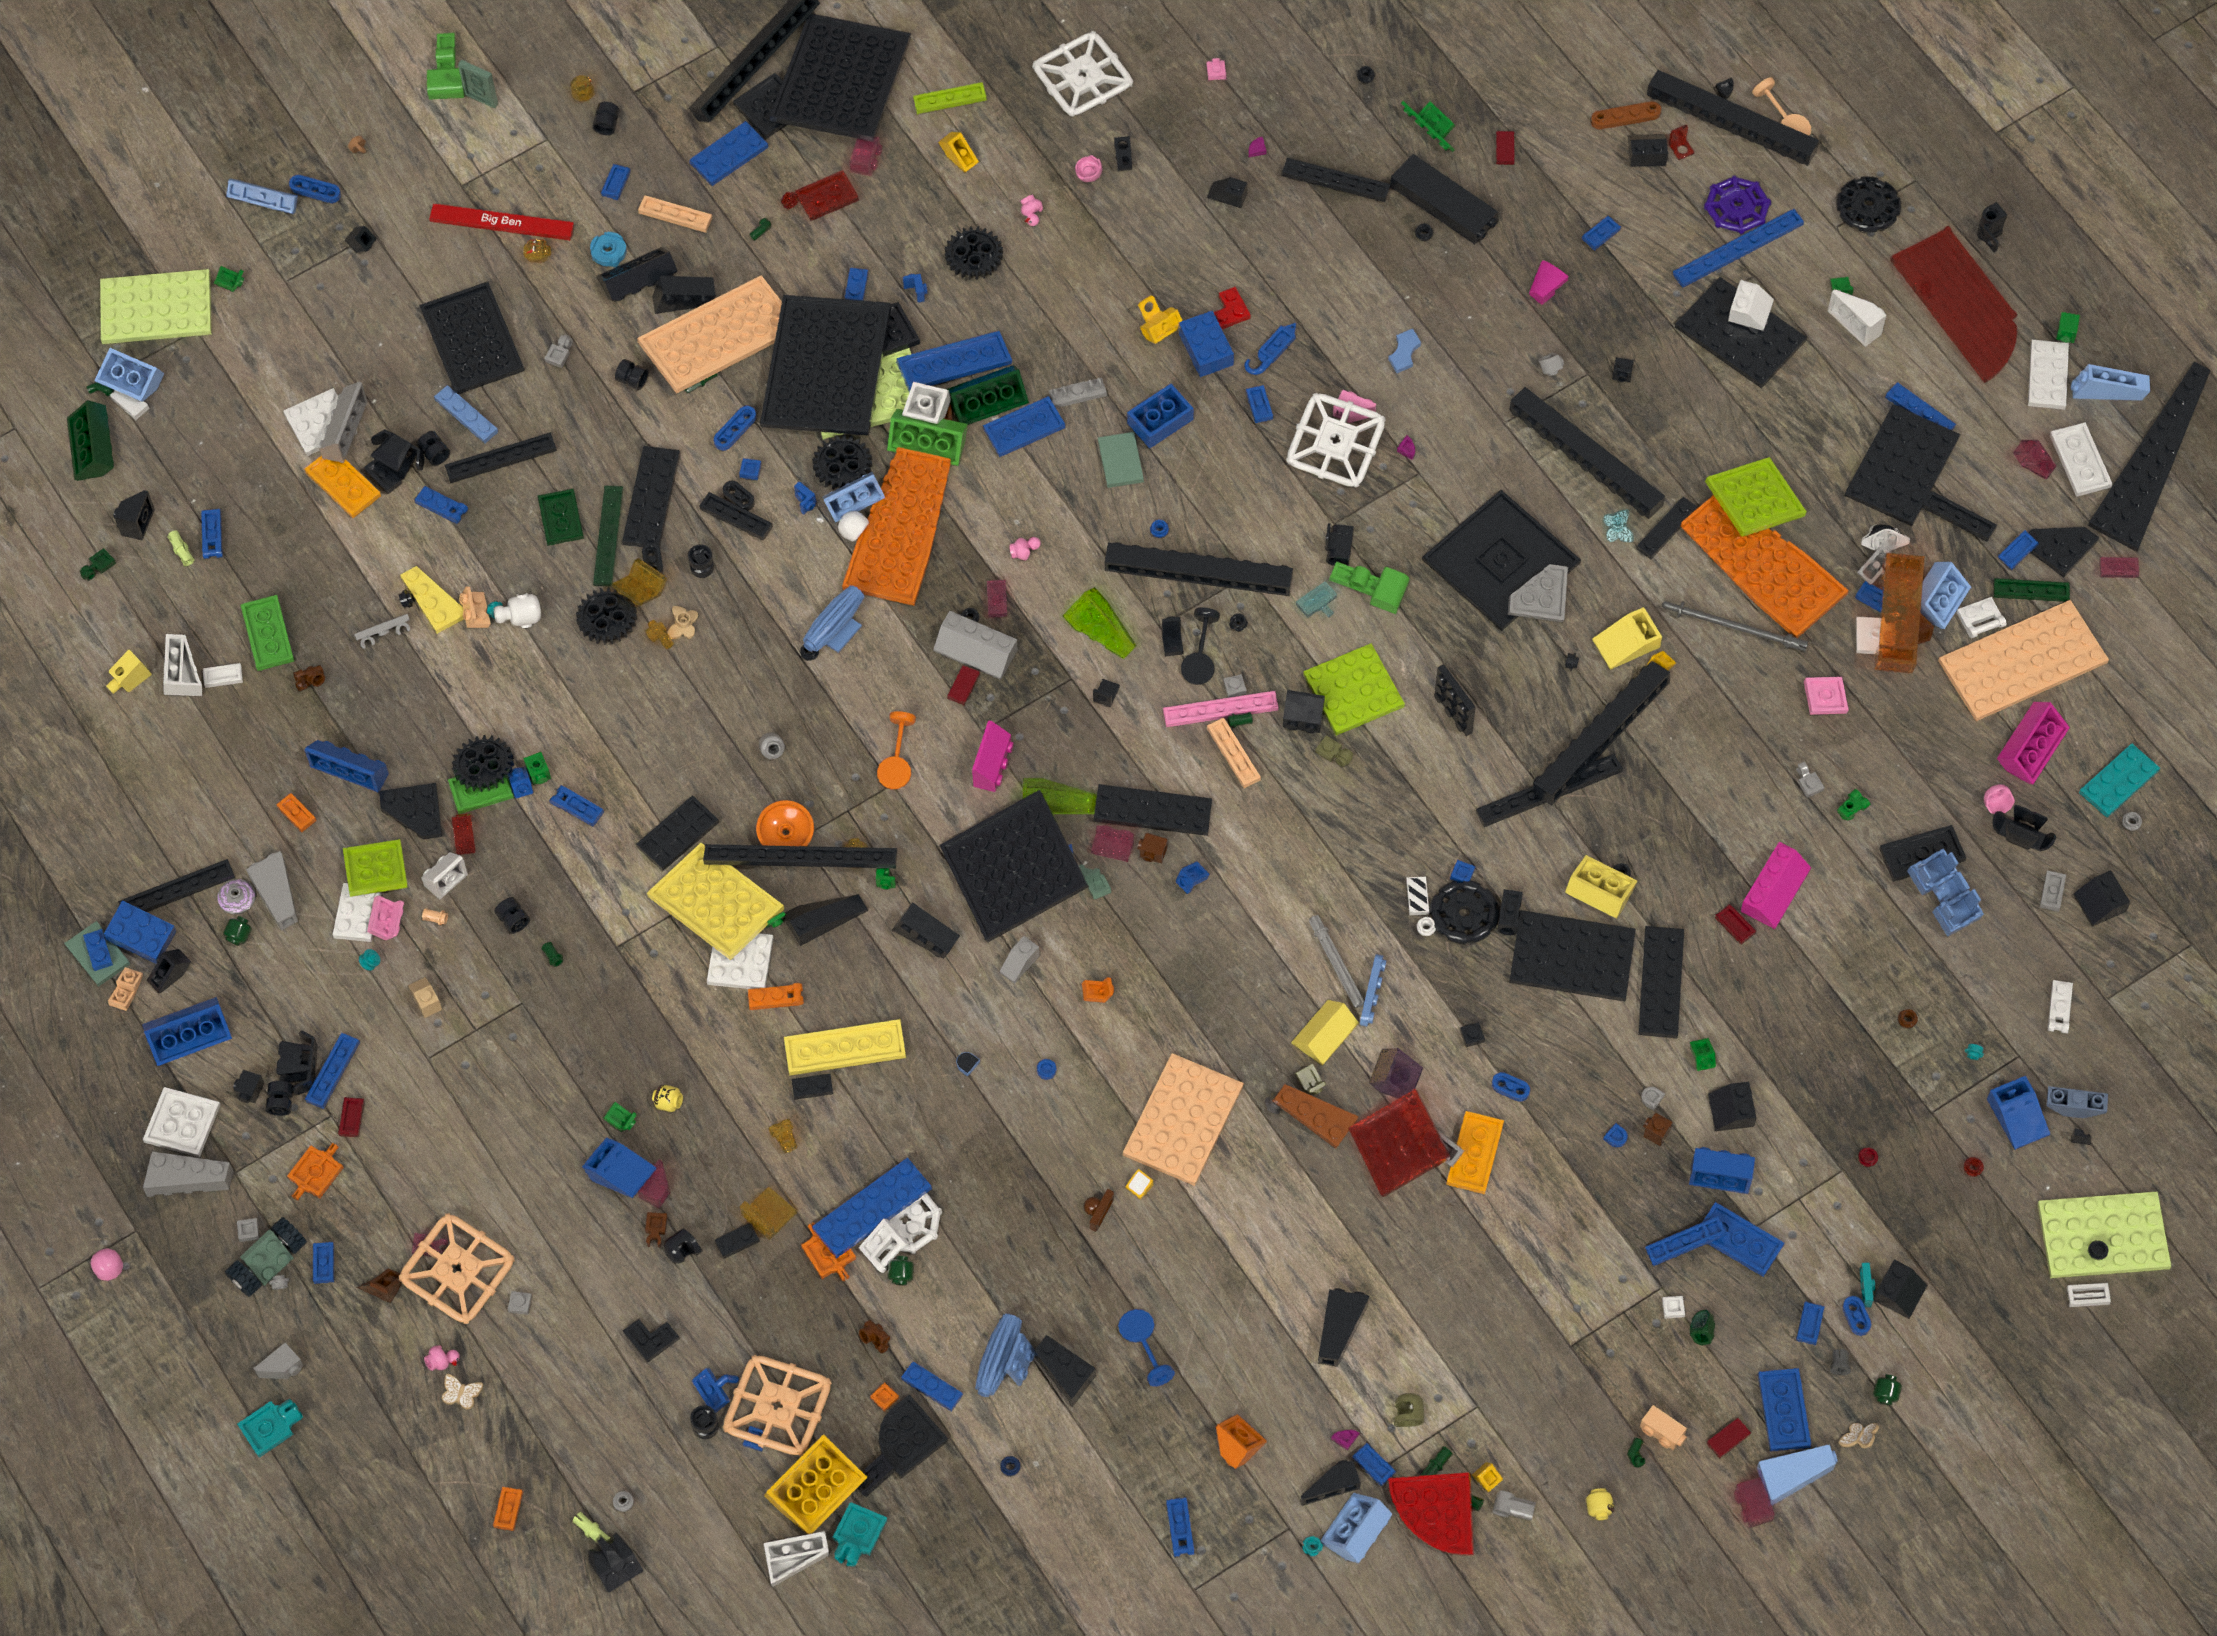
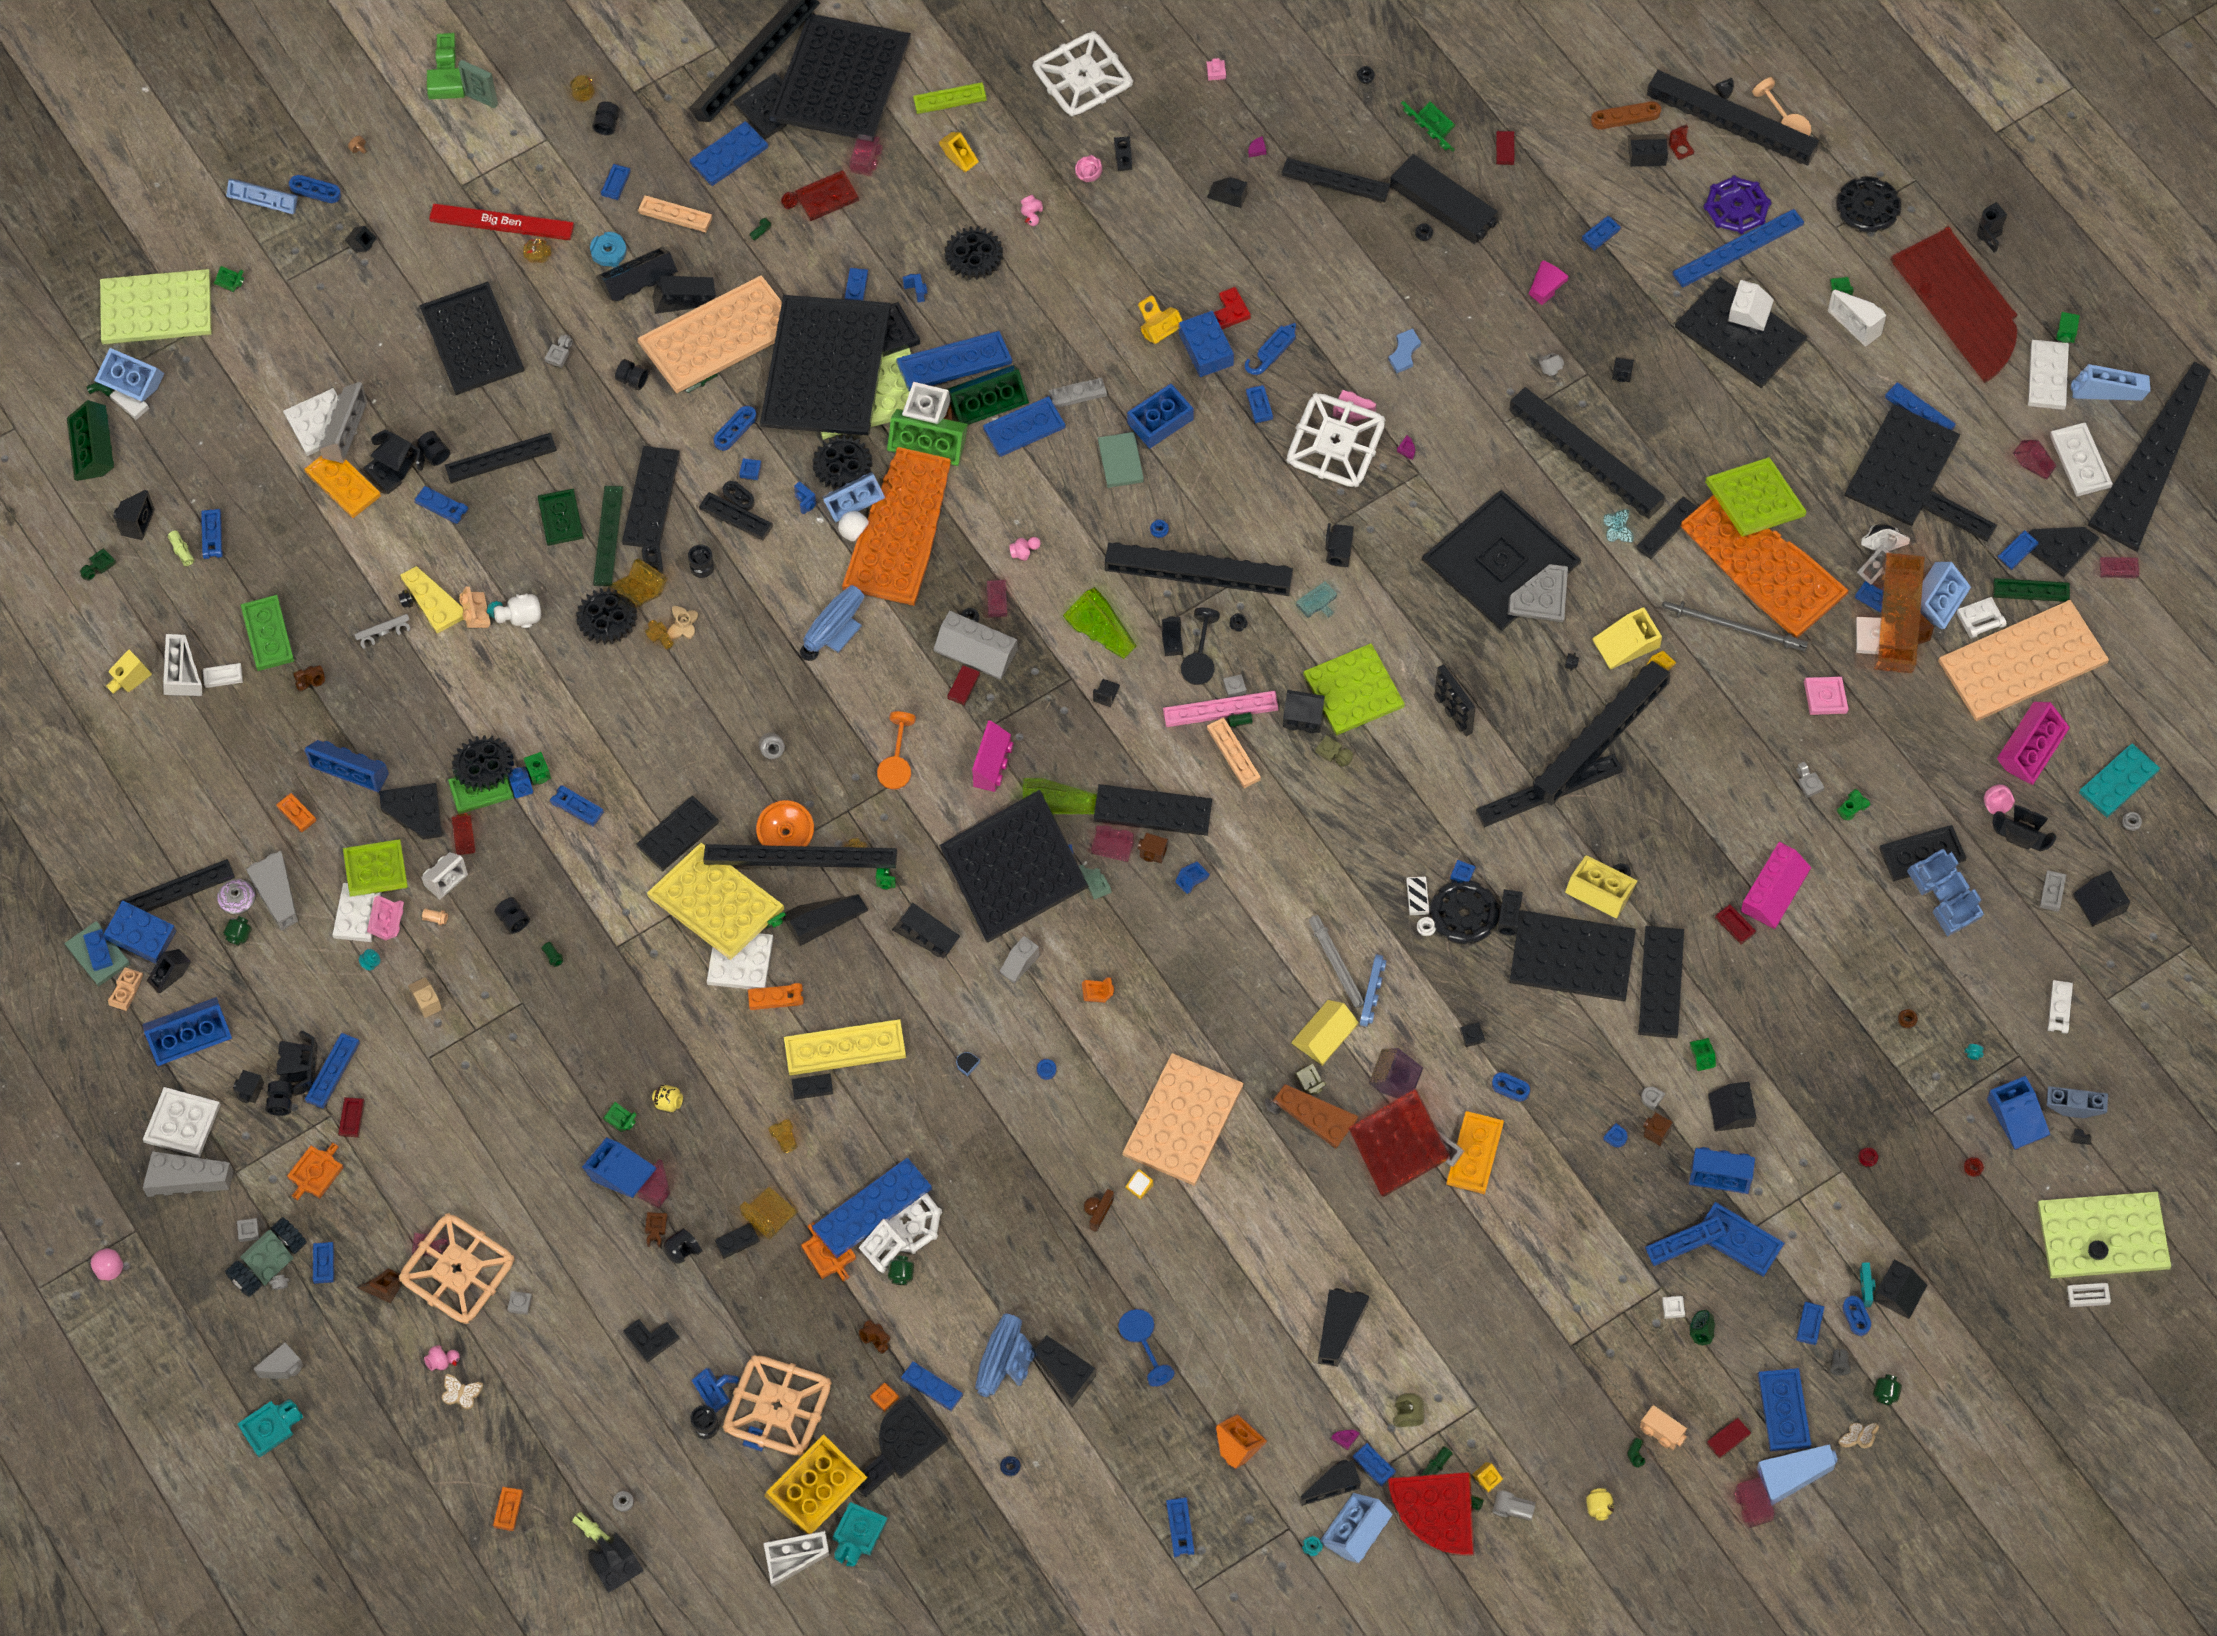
(466, 414): medium blue plate -> none
(1385, 591): bright green plate -> none

